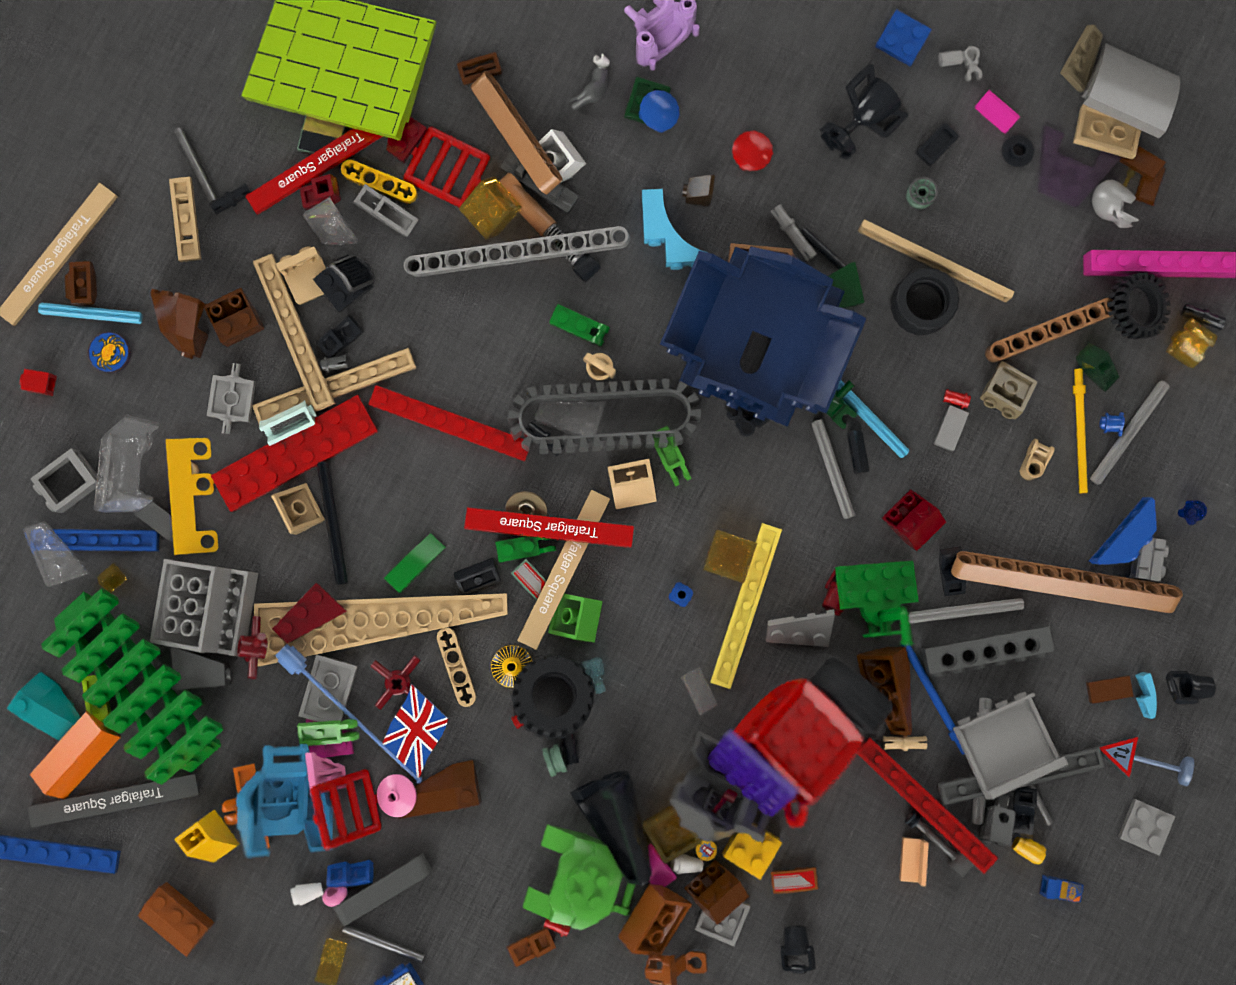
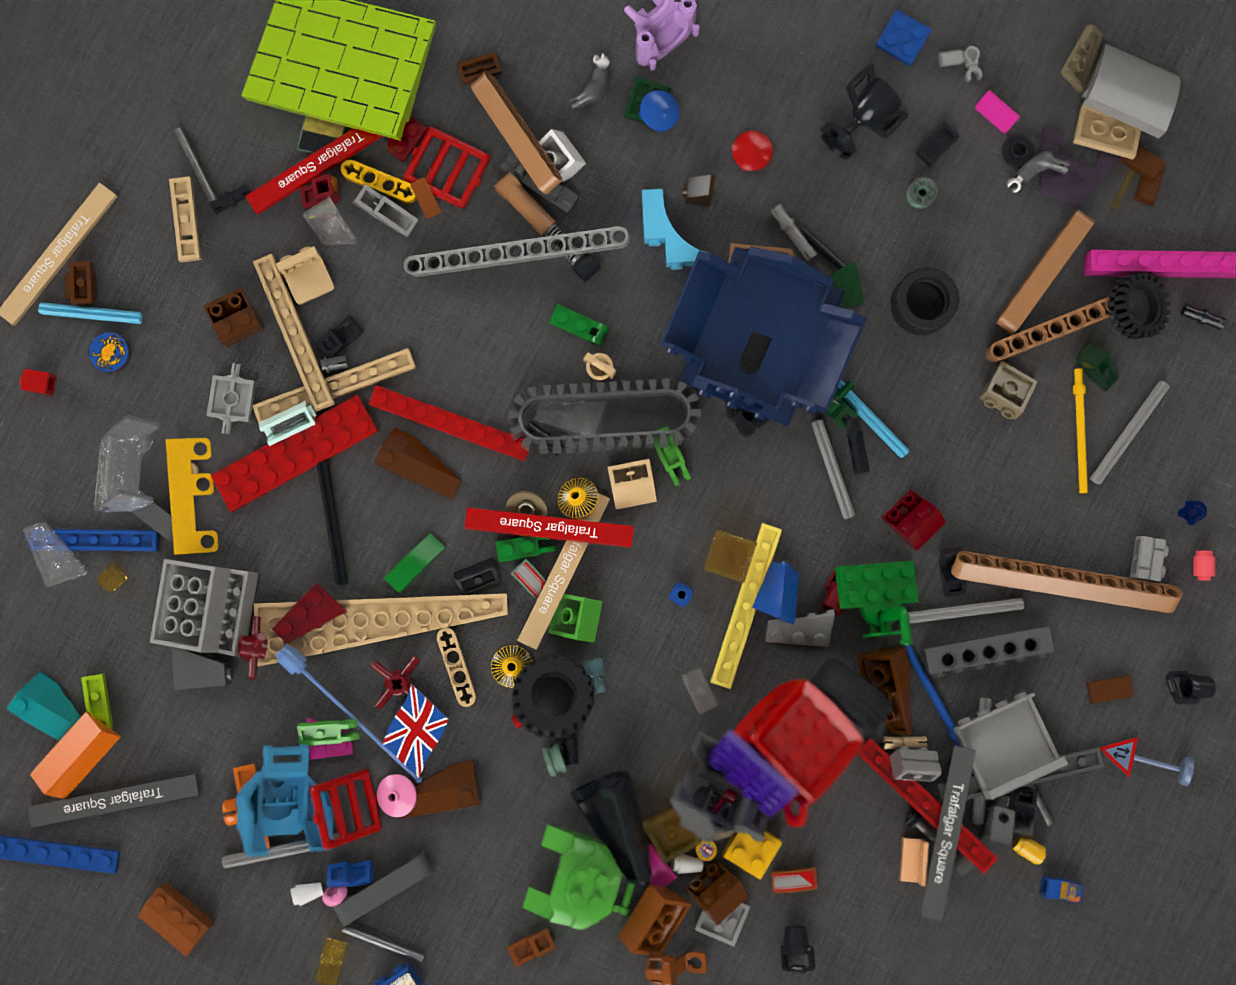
(71, 627): green piece -> none
(82, 467): light grey window -> none
(178, 321): reddish brown brick -> none
(207, 839): yellow slope -> none
(274, 852): none -> light grey axle
(298, 508): tan slope -> none
(322, 770): bright pink wing -> none
(337, 679): light grey plate -> none
(345, 281): black piece -> none
(410, 459): none -> reddish brown wedge
(425, 198): none -> dark orange sticker
(490, 207): clear yellow brick -> none
(559, 928): red pin -> none
(583, 504): none -> dish
(779, 592): none -> blue slope
(915, 764): none -> light grey brick
(935, 261): tan tile -> none
(948, 833): none -> dark grey tile
(951, 428): light grey tile -> none
(957, 398): red pin -> none
(1037, 456): tan piece -> none
(1038, 164): none -> dark grey arm
(1045, 272): none -> medium nougat beam
(1109, 202): light grey helmet -> none
(1112, 423): blue brick -> none
(1129, 536): blue wedge -> none
(1146, 827): light grey plate -> none
(1147, 701): medium azure slope -> none
(1191, 343): clear yellow brick -> none
(1204, 565): none -> coral brick

